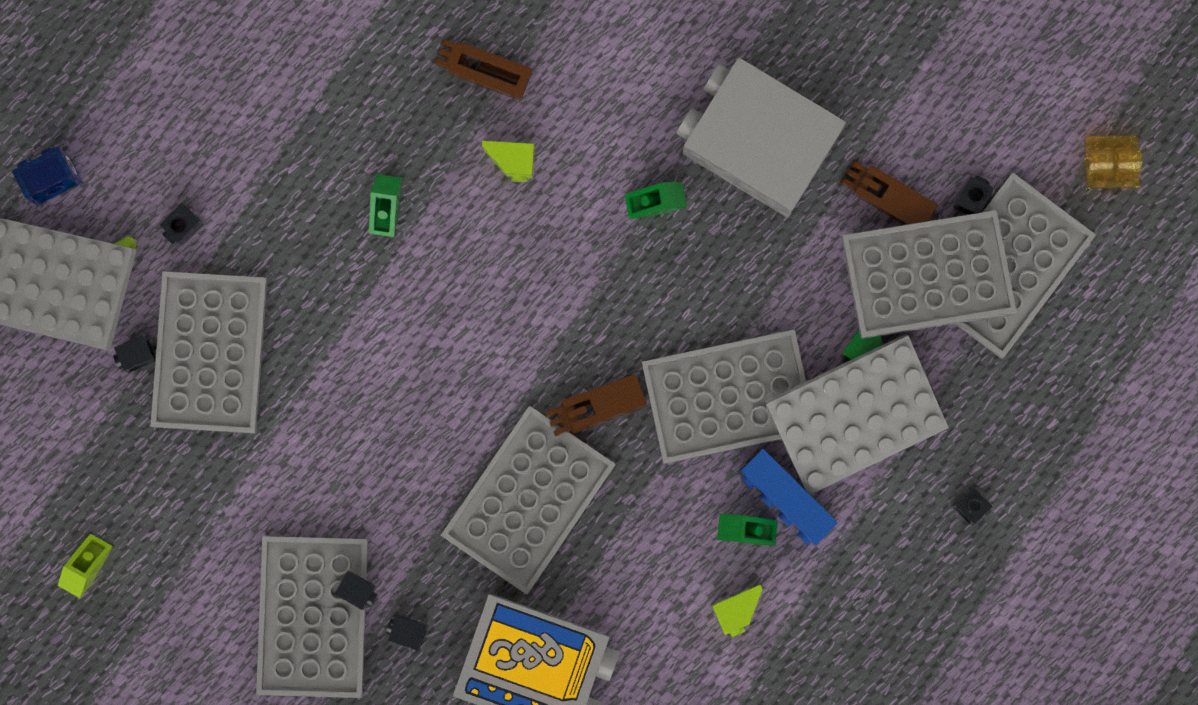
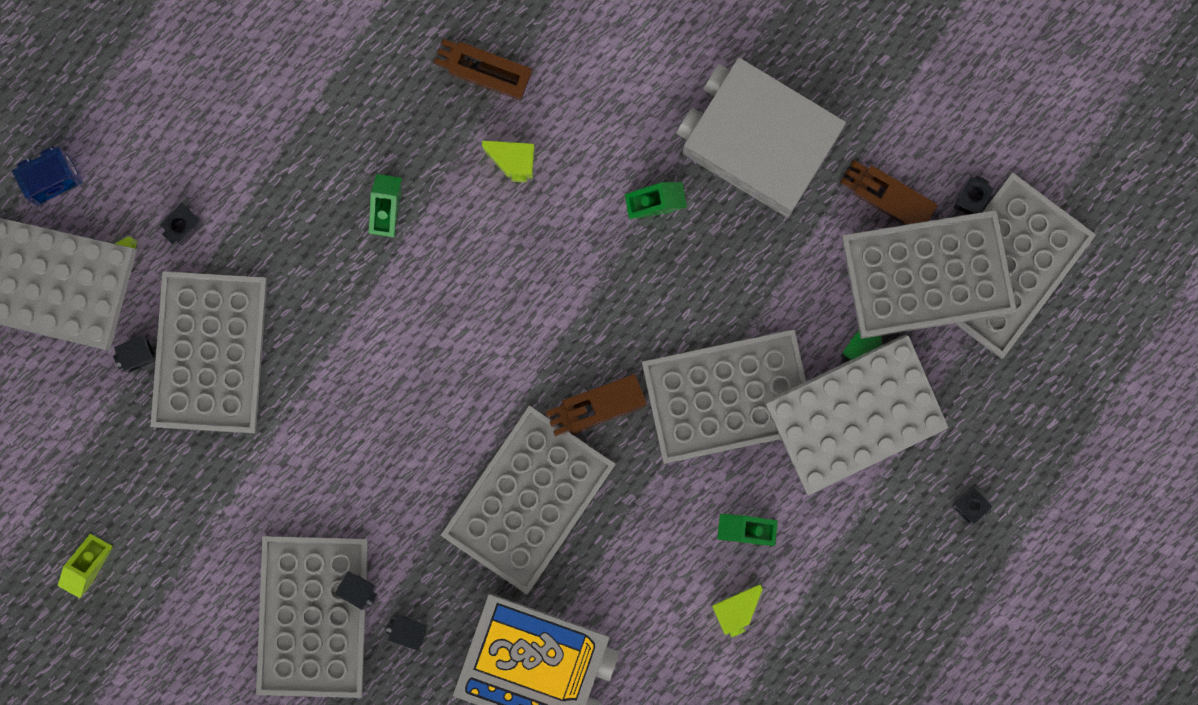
(788, 498): blue brick -> none
(1112, 162): clear yellow plate -> none

